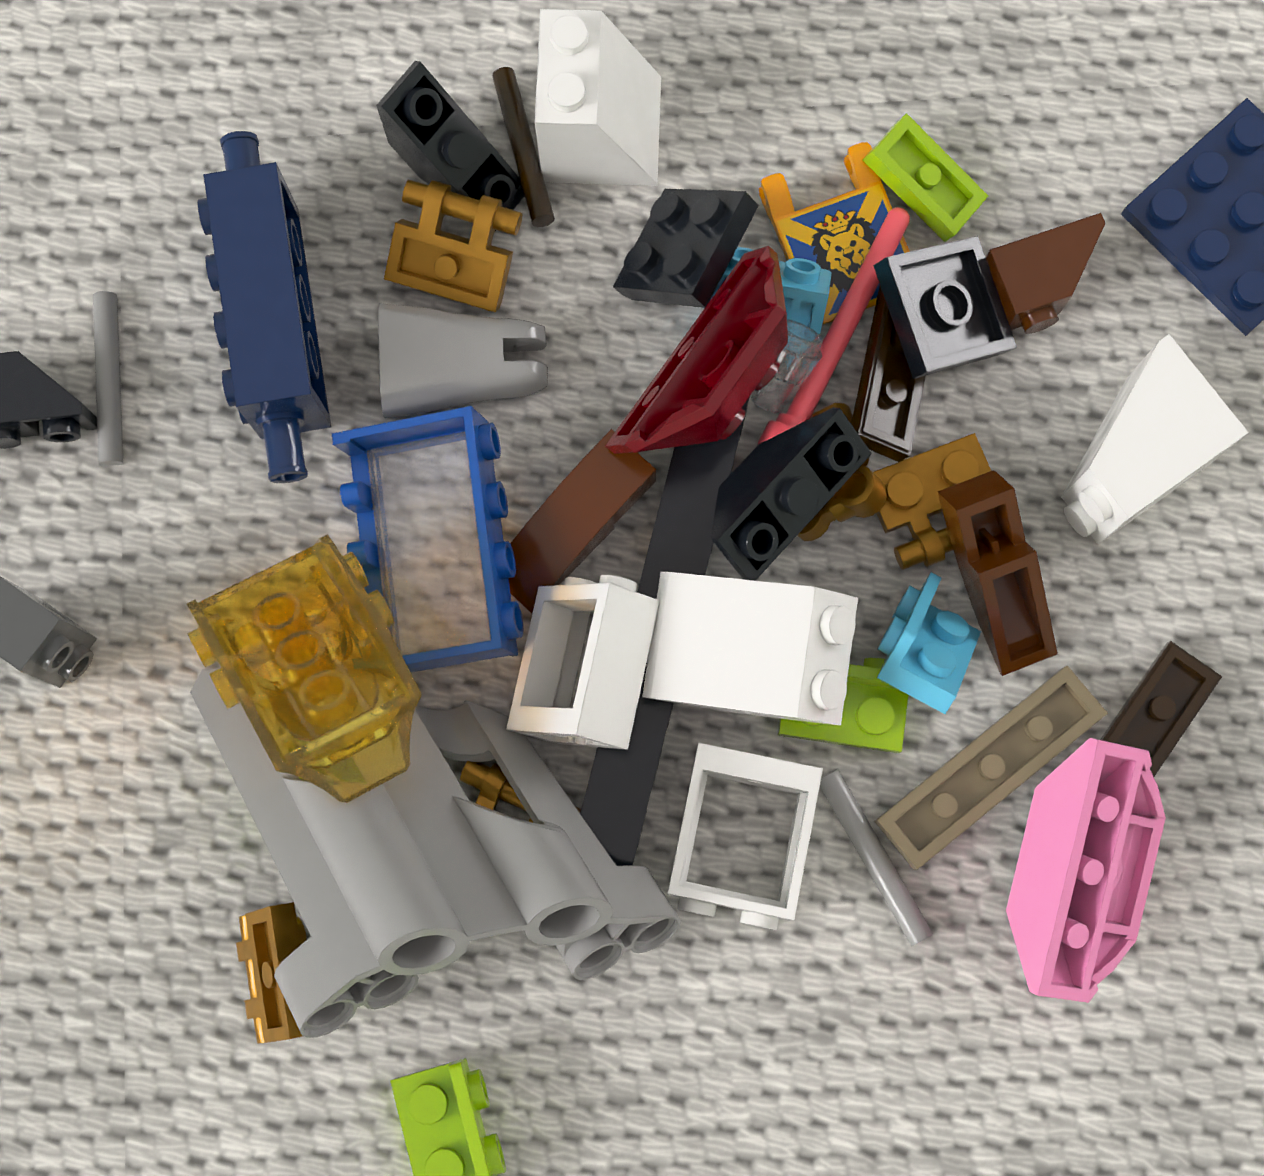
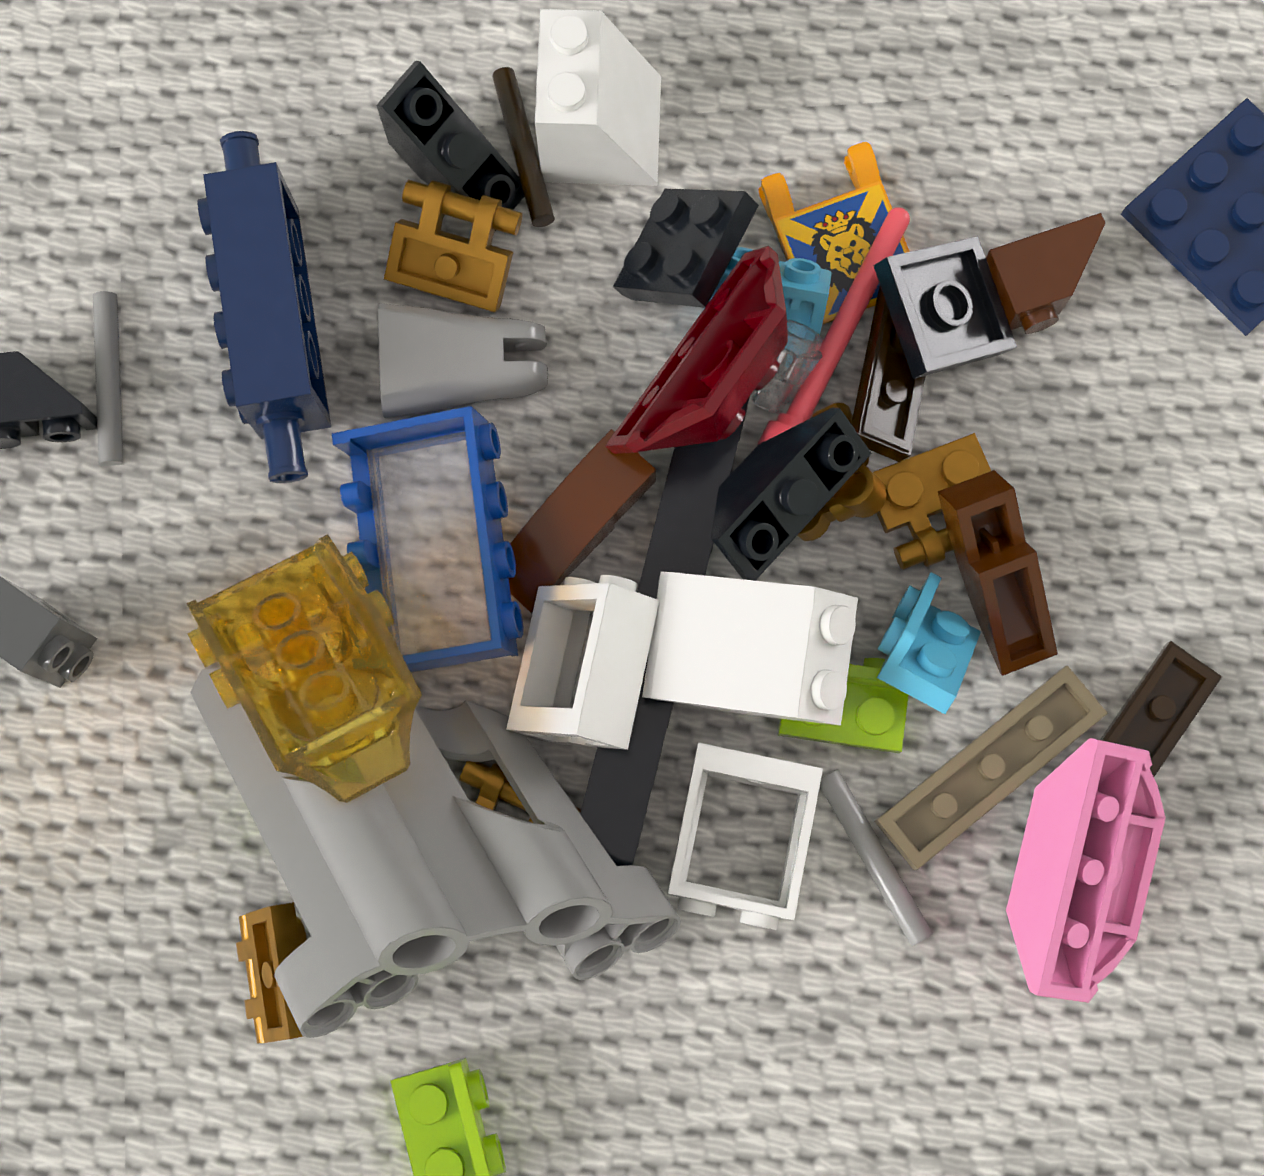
(925, 177): lime plate -> none
(1150, 443): white slope -> none

